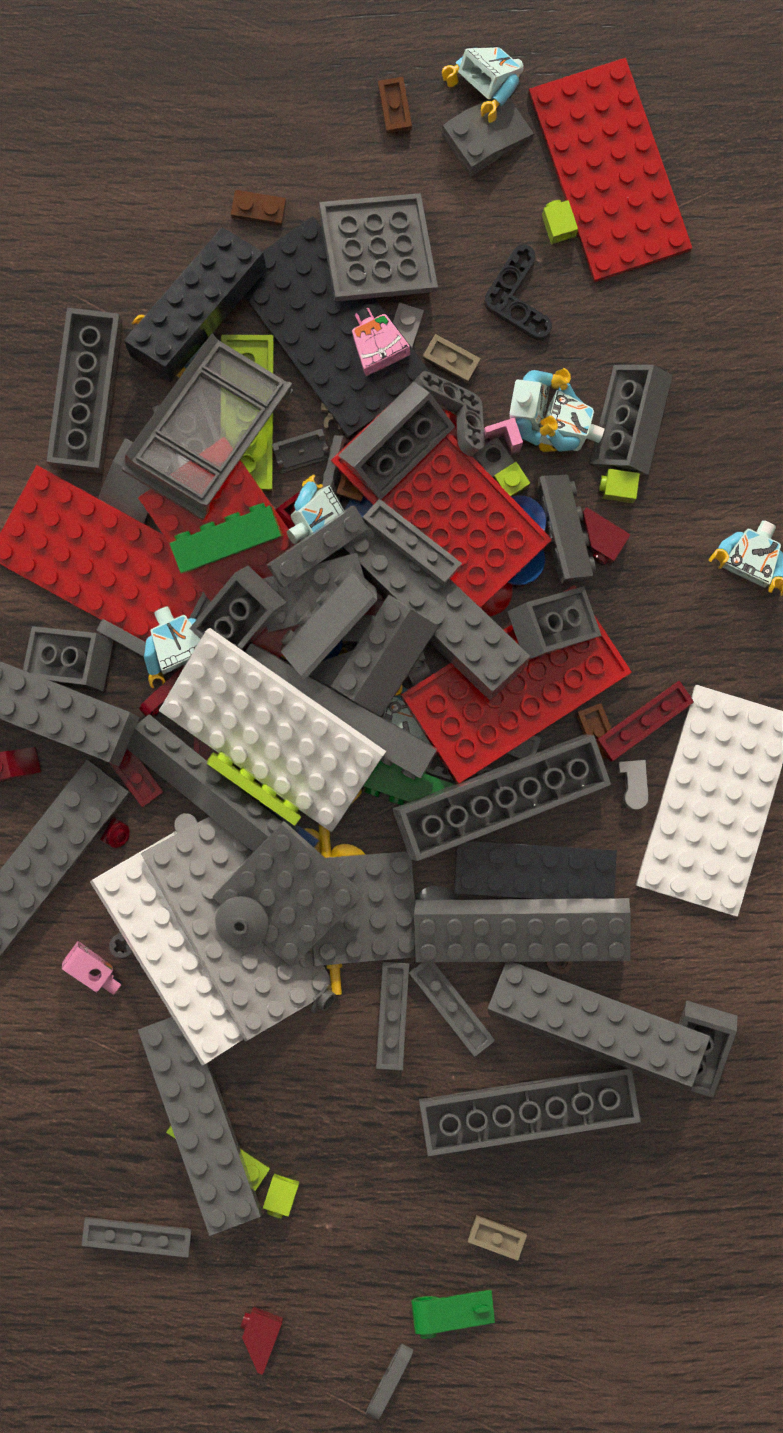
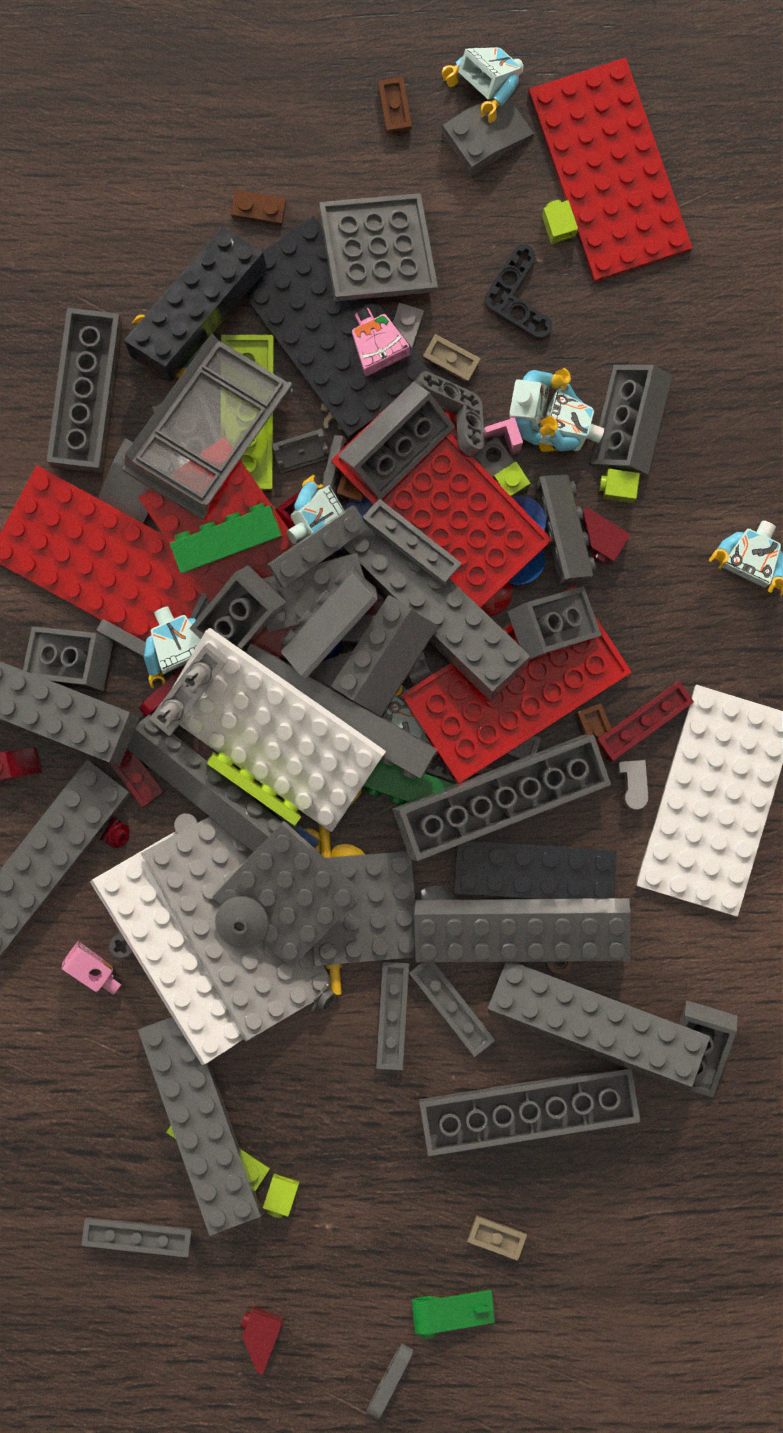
(189, 689): none -> light grey plate

